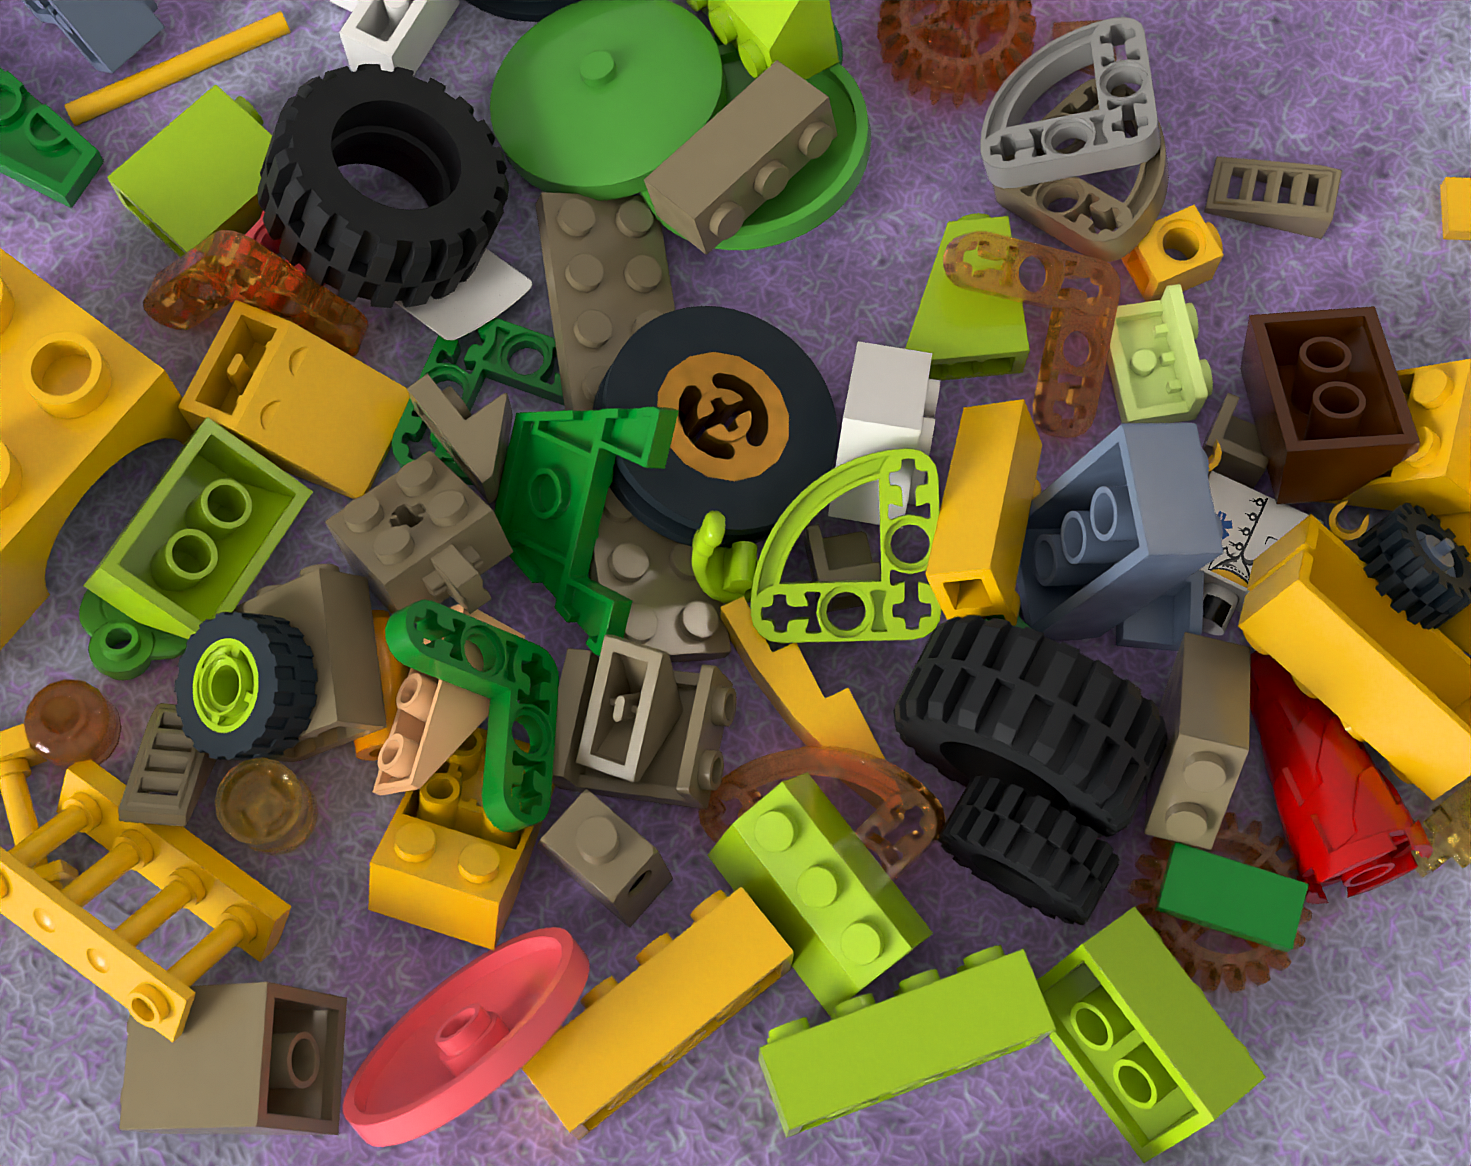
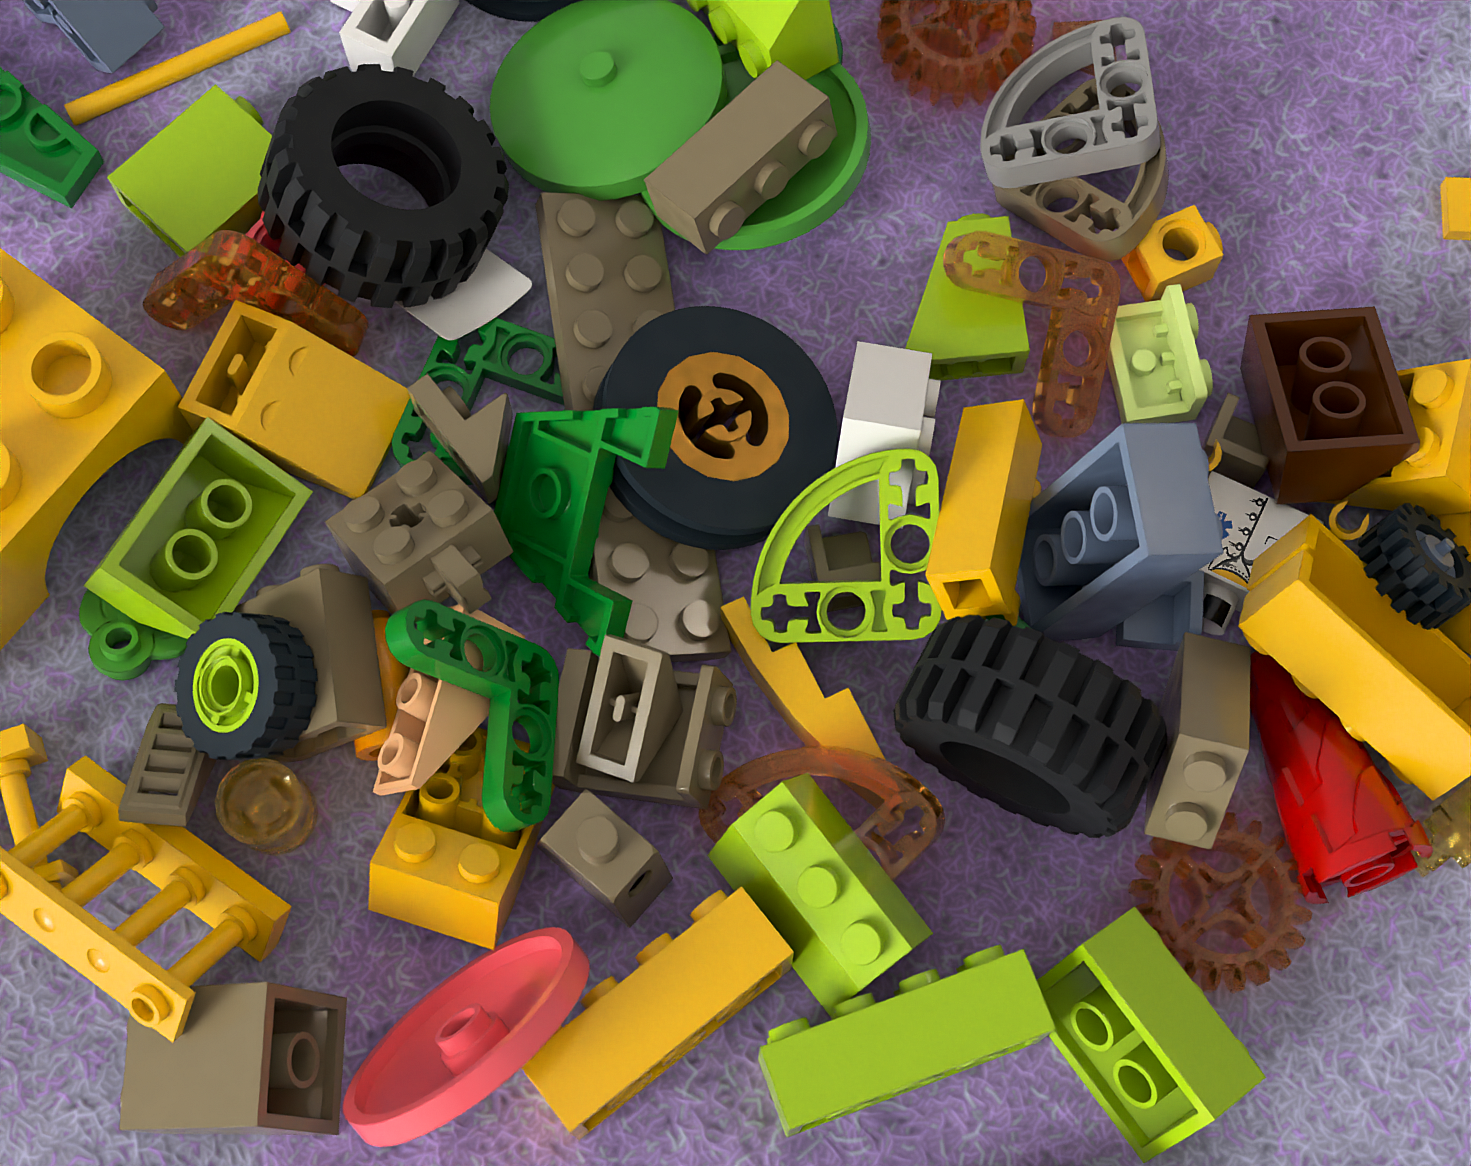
(72, 723): clear orange head -> none
(722, 571): lime piece -> none
(1029, 849): black tyre -> none
(1231, 897): green tile -> none
(1289, 217): dark tan slope -> none

